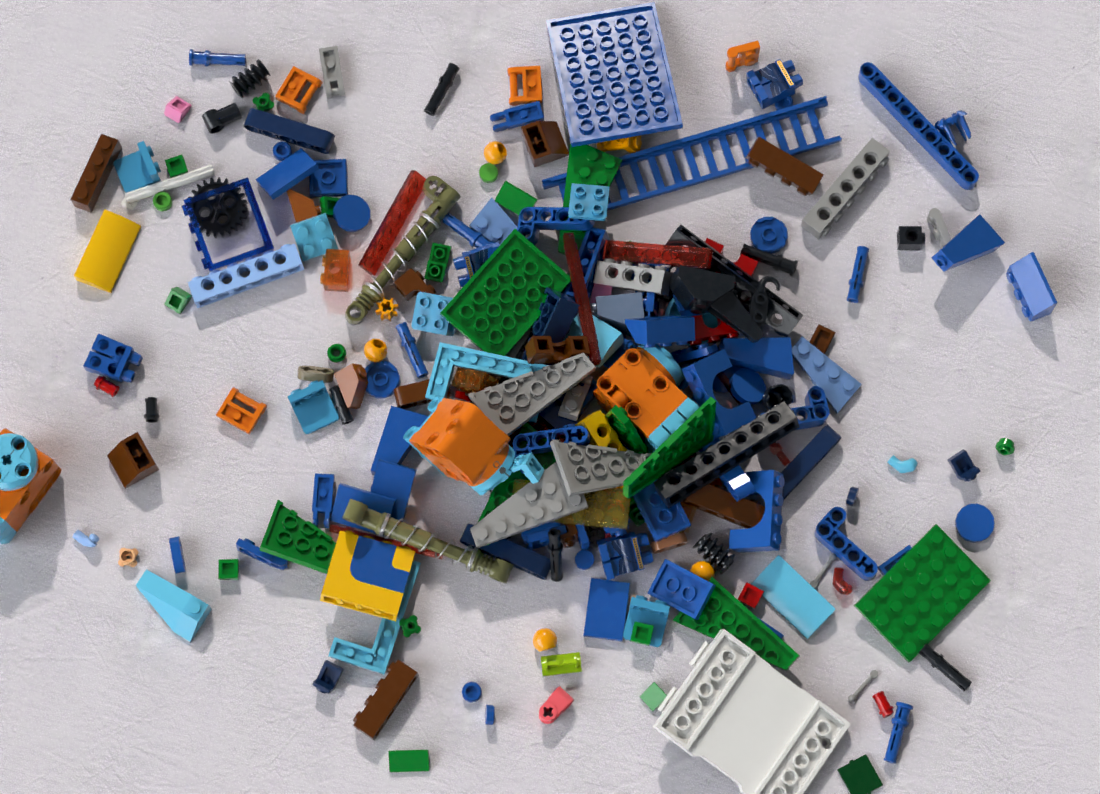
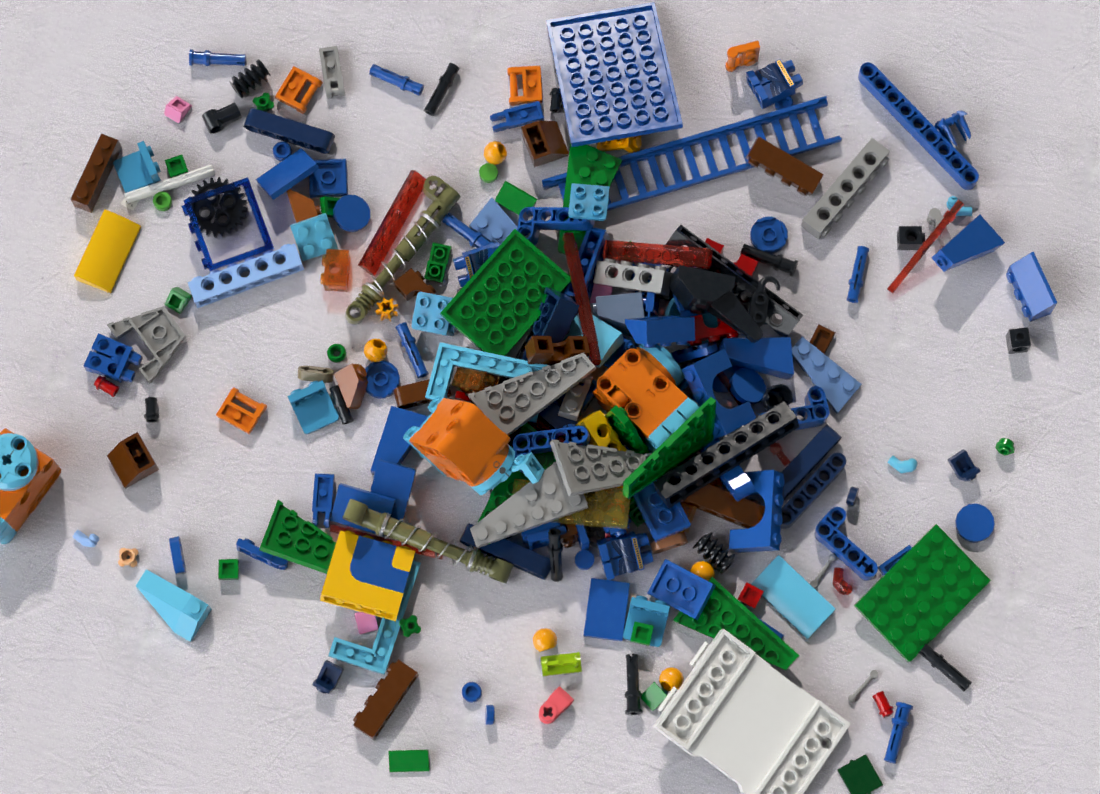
(159, 334): none -> light grey wing
(366, 622): none -> bright pink slope
(404, 83): none -> blue pin
(556, 100): none -> black pin
(632, 694): none -> black pin
(671, 678): none -> light orange piece
(815, 482): none -> dark blue beam
(948, 217): none -> clear red bar
(964, 211): none -> medium azure arm
(1018, 340): none -> black brick

